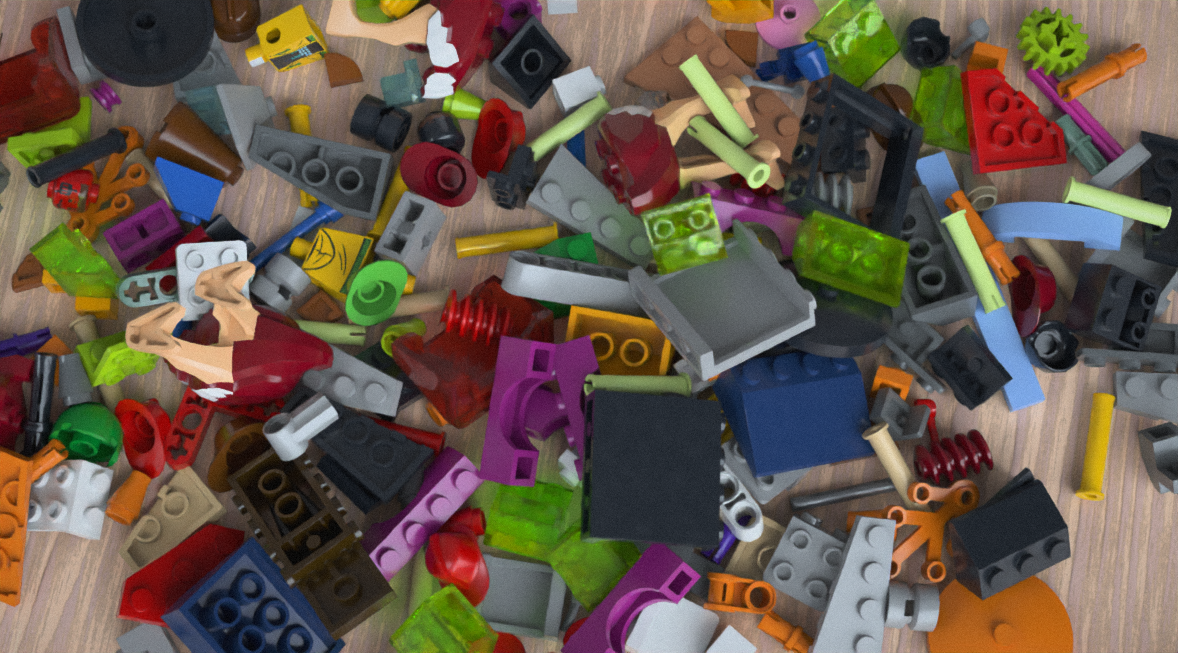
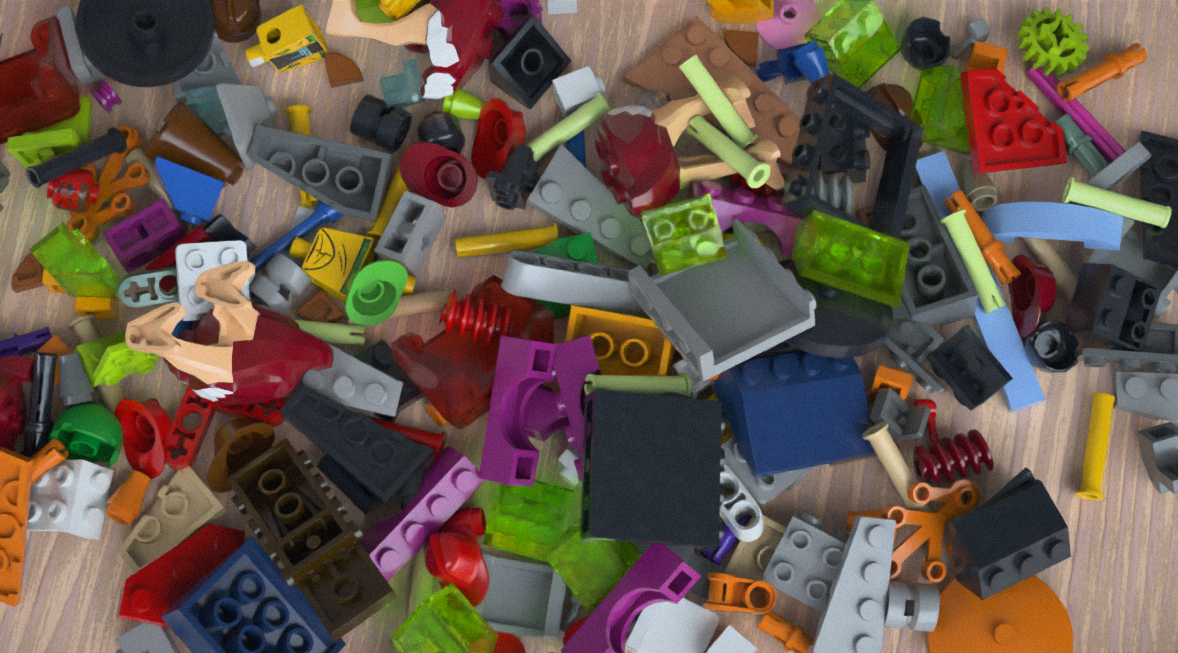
(291, 431): light grey piece -> none
(395, 331): lime cone -> none
(796, 91): light grey hinge -> none
(842, 494): flat silver bar -> none

